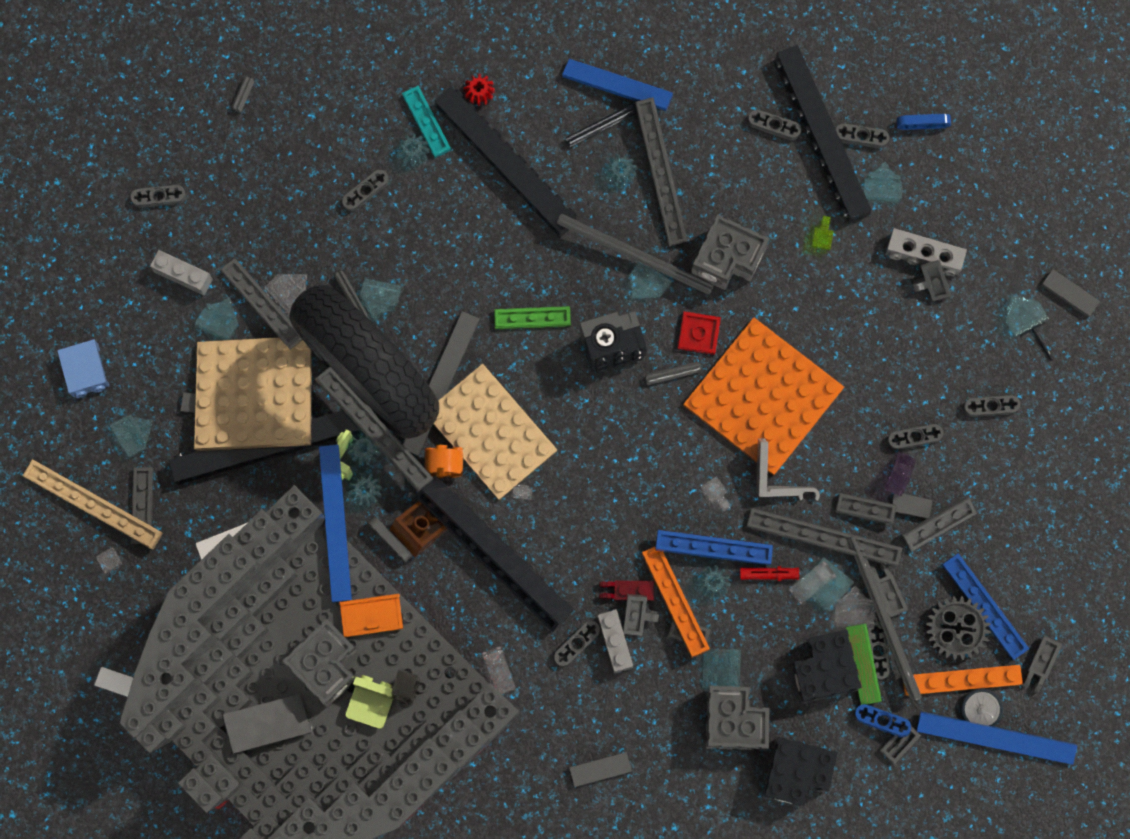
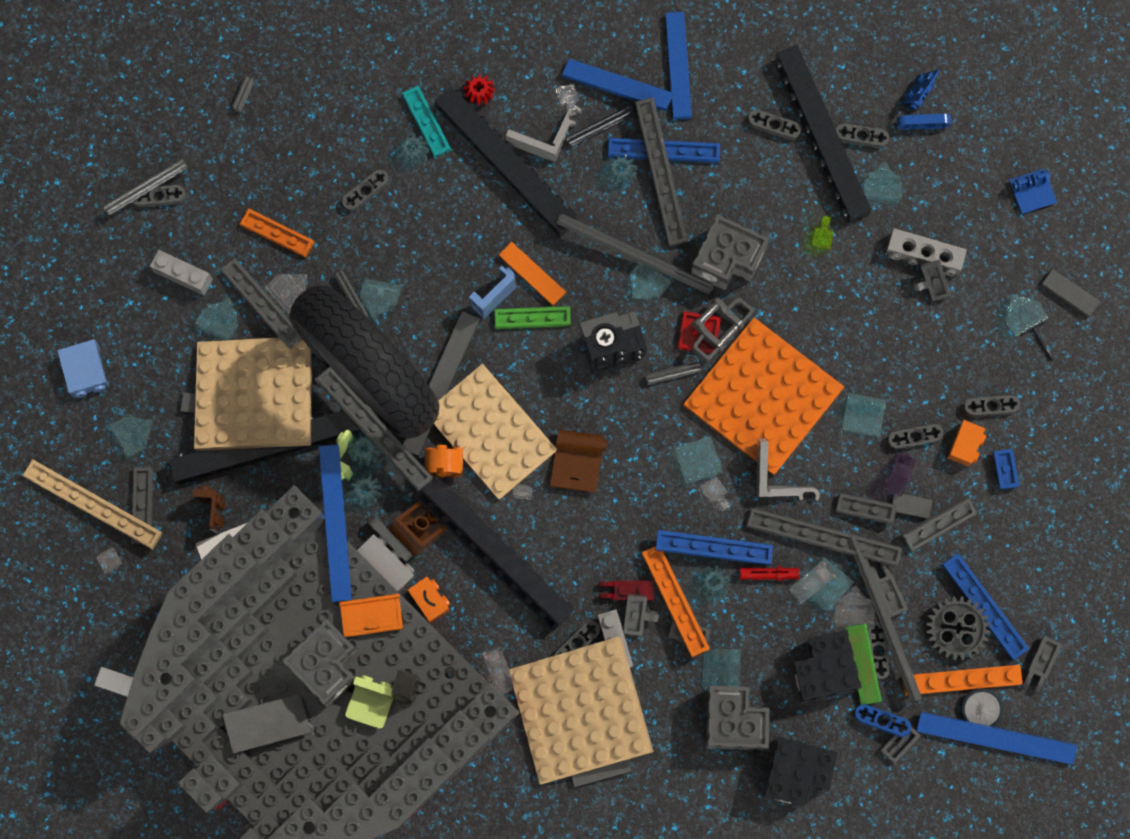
(145, 187): none -> dark grey axle
(206, 495): none -> reddish brown bracket
(277, 233): none -> orange tile
(387, 562): none -> light grey brick
(429, 600): none -> orange brick
(496, 295): none -> medium blue panel
(532, 274): none -> orange tile
(539, 148): none -> light grey hinge
(568, 96): none -> clear plate
(577, 458): none -> reddish brown door
(581, 710): none -> tan plate
(675, 150): none -> blue tile
(678, 65): none -> blue tile
(698, 460): none -> clear light blue tile
(724, 312): none -> dark grey bar
(864, 414): none -> clear light blue hinge
(922, 87): none -> blue hinge
(966, 443): none -> orange brick
(1005, 469): none -> blue plate
(1033, 190): none -> blue hinge

